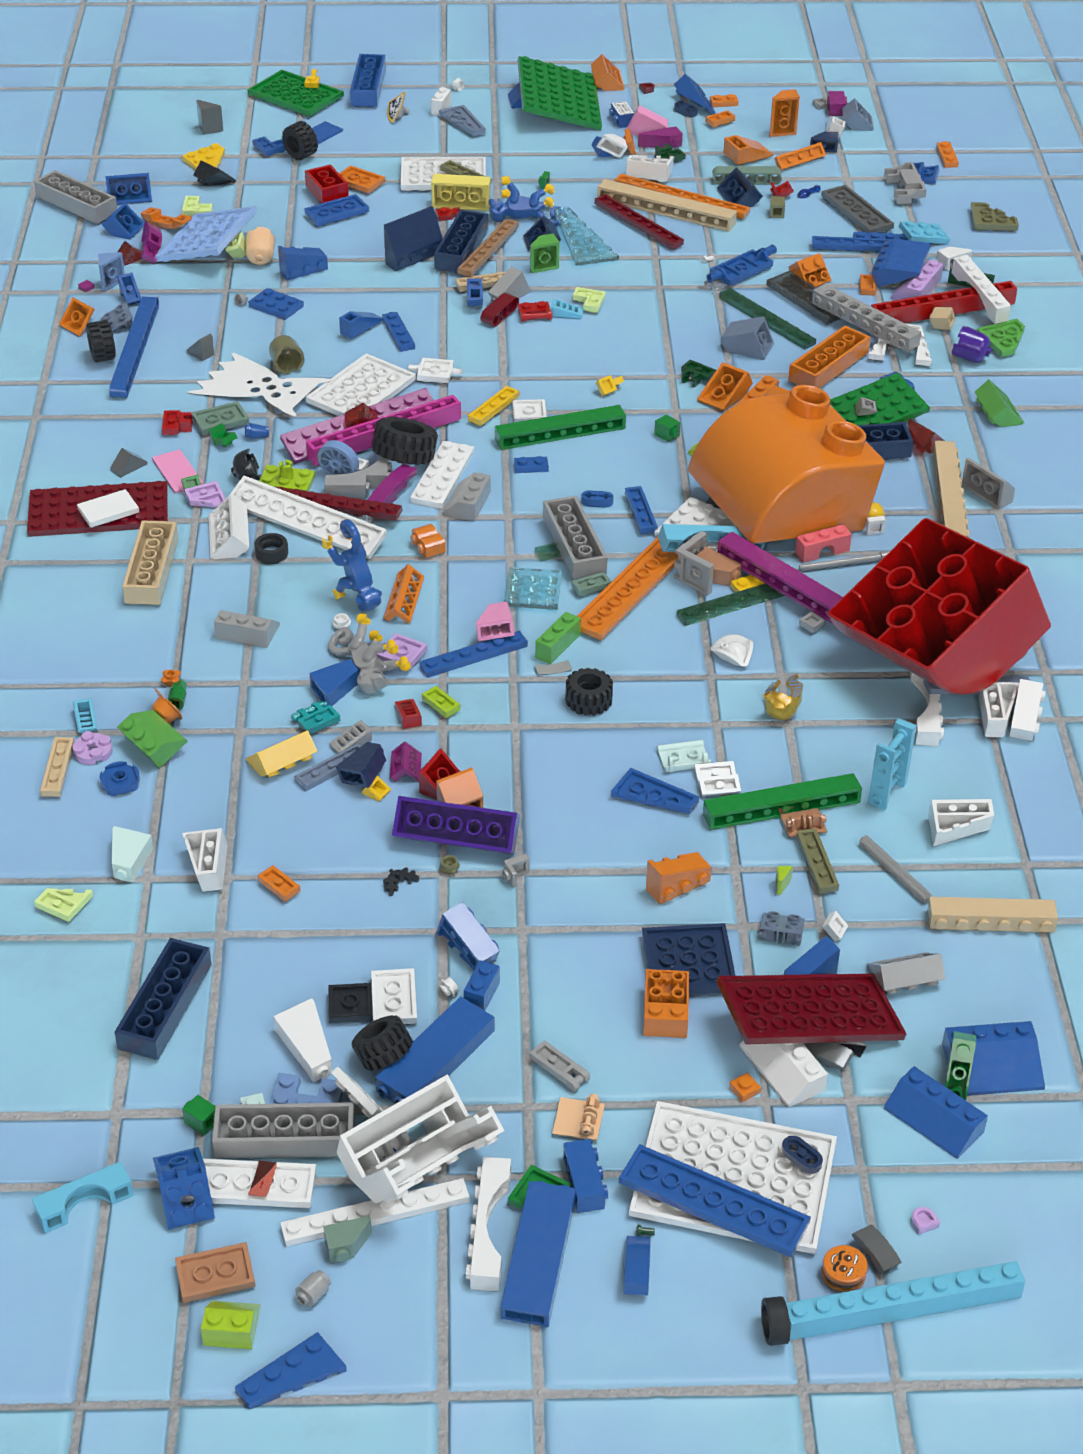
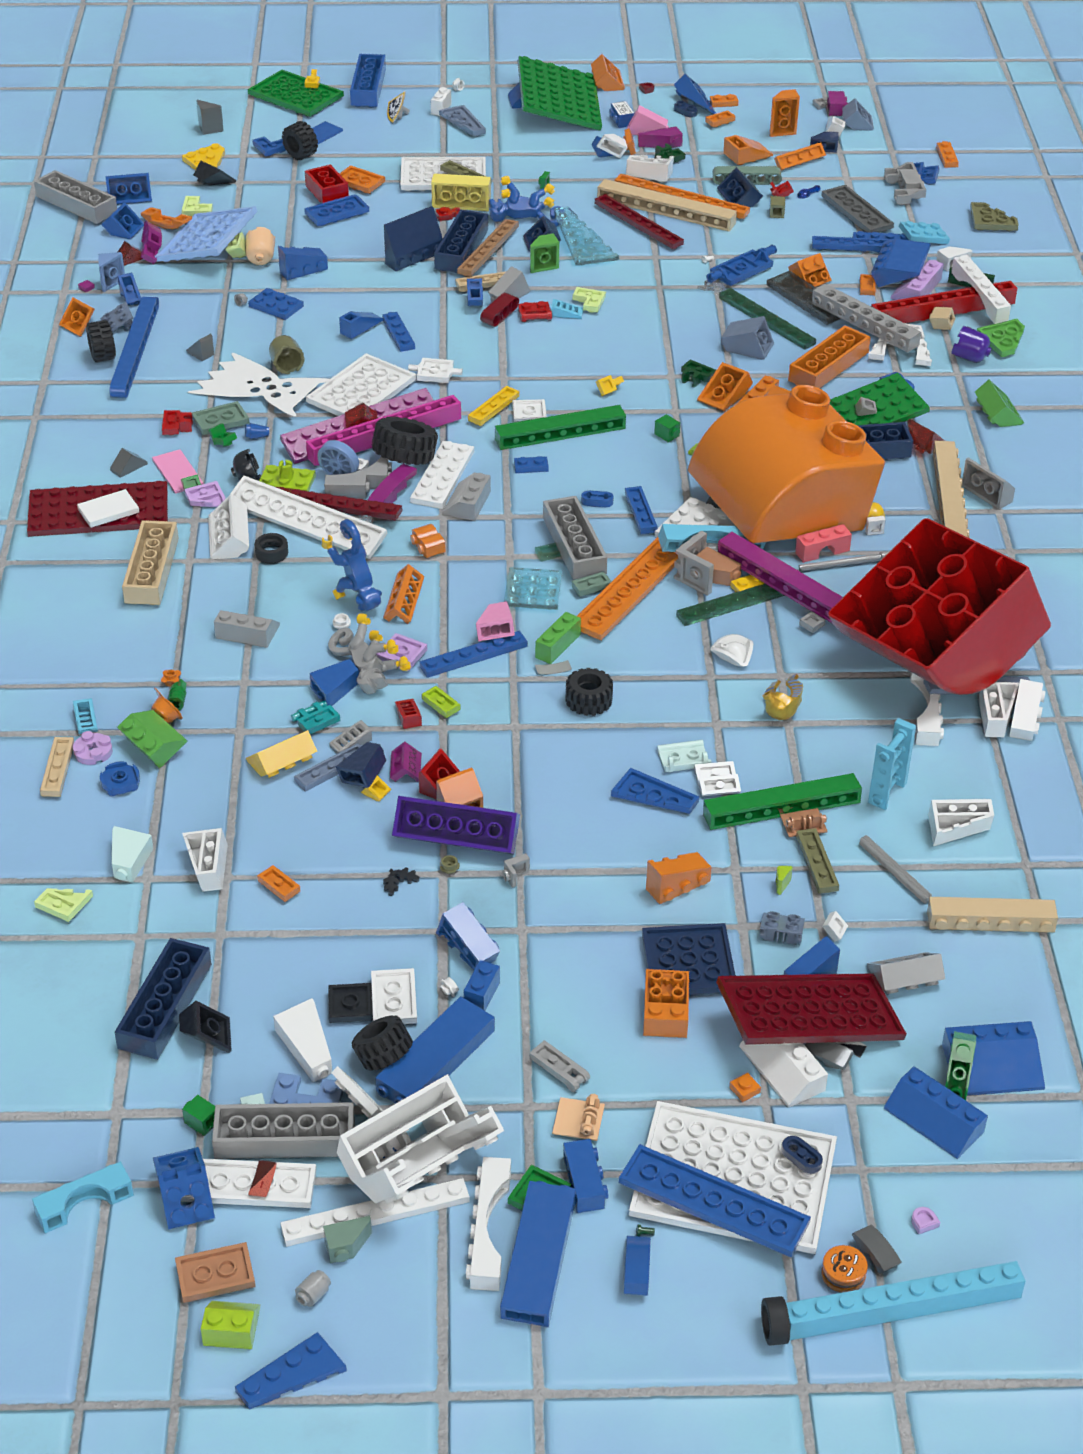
(206, 1026): none -> black slope

